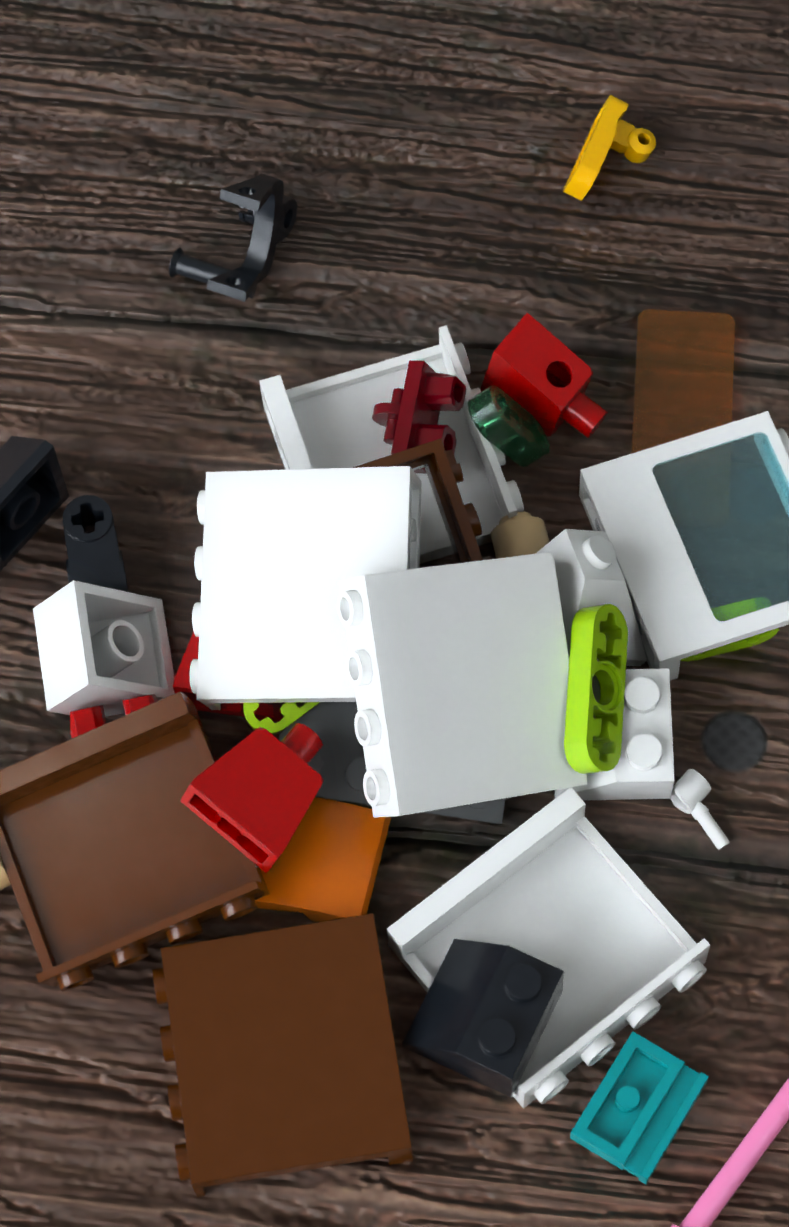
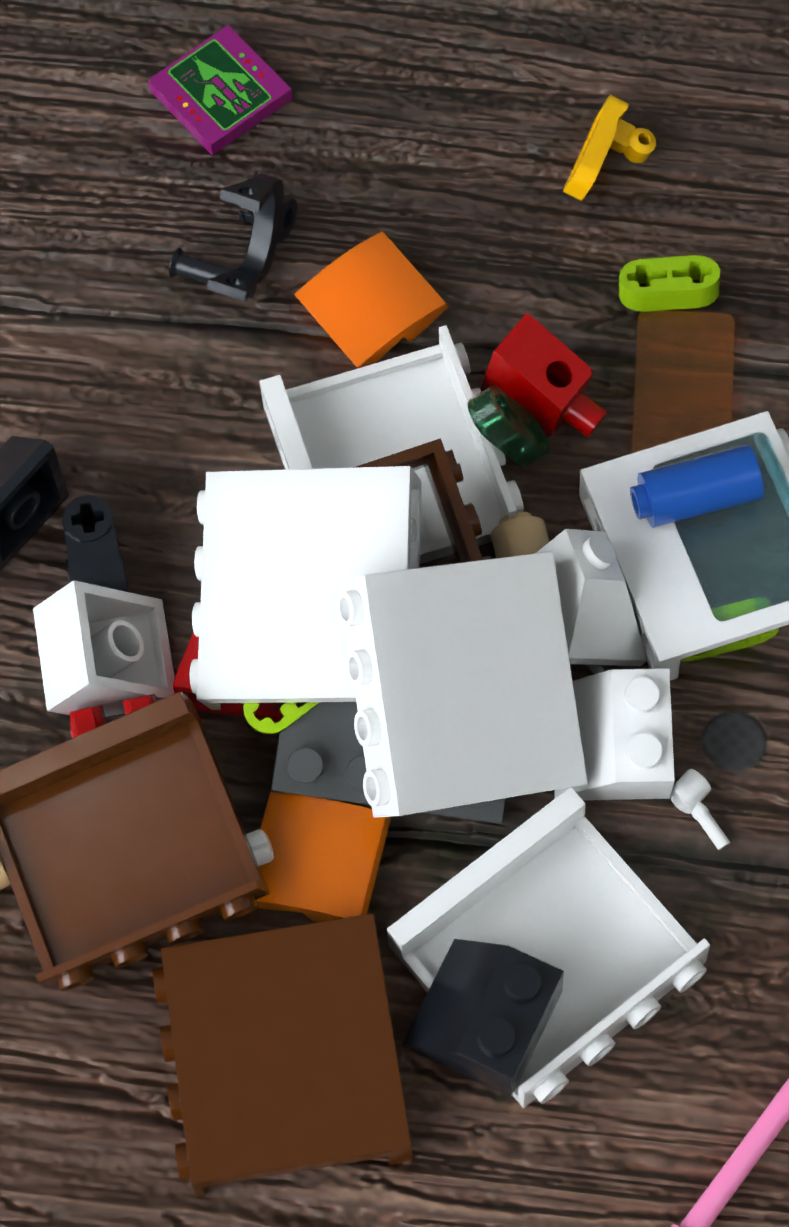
(220, 89): none -> tile
(259, 792): red torso -> none
(371, 300): none -> orange slope
(415, 410): dark red hips -> none
(589, 742): lime beam -> none
(639, 1107): teal plate -> none
(669, 283): none -> lime beam
(697, 486): none -> blue brick

